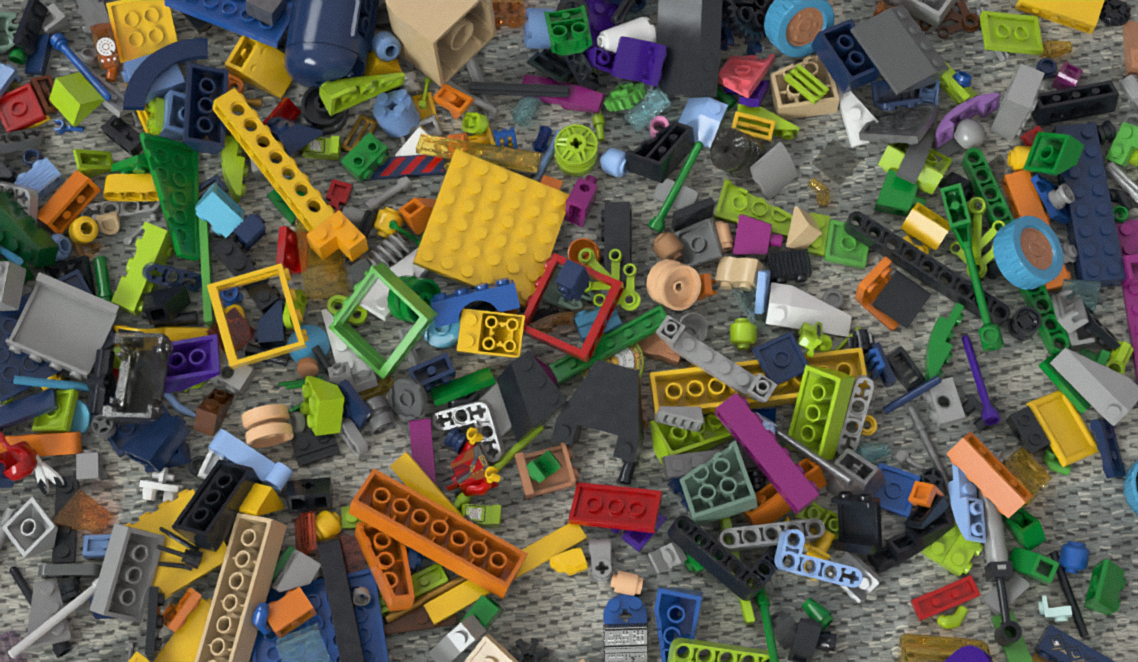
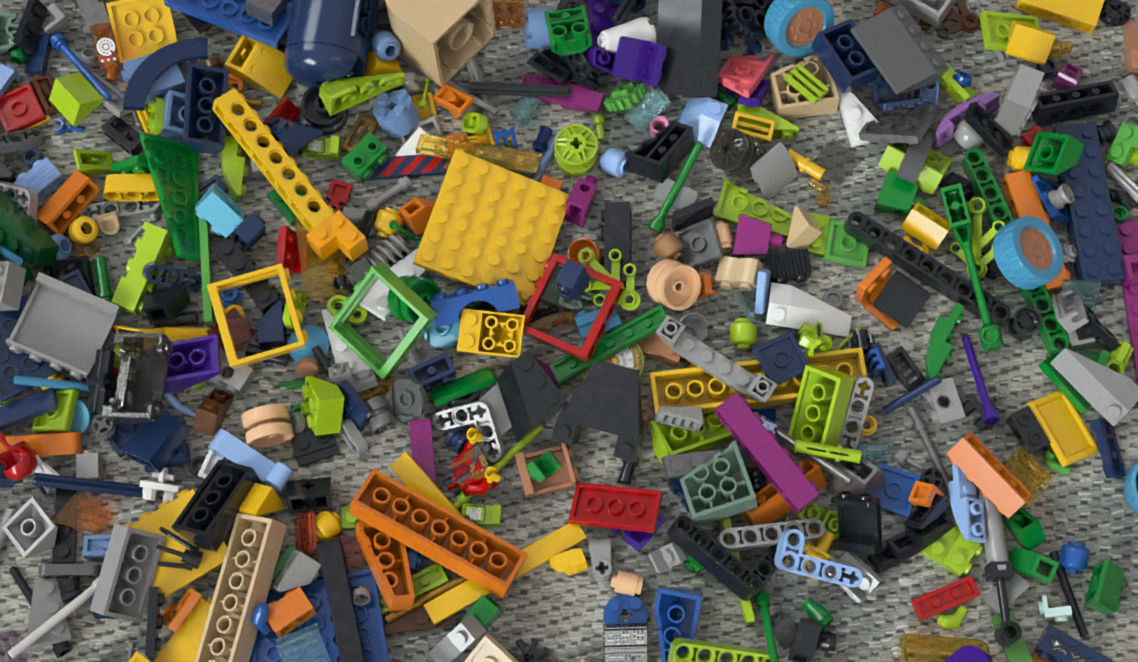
(88, 485): none -> dark blue axle
(214, 62): none -> reddish brown tile
(340, 283): none -> black hand
(806, 165): none -> yellow pin
(853, 455): none -> lime pin
(988, 129): none -> black plate
(1029, 42): none -> yellow slope

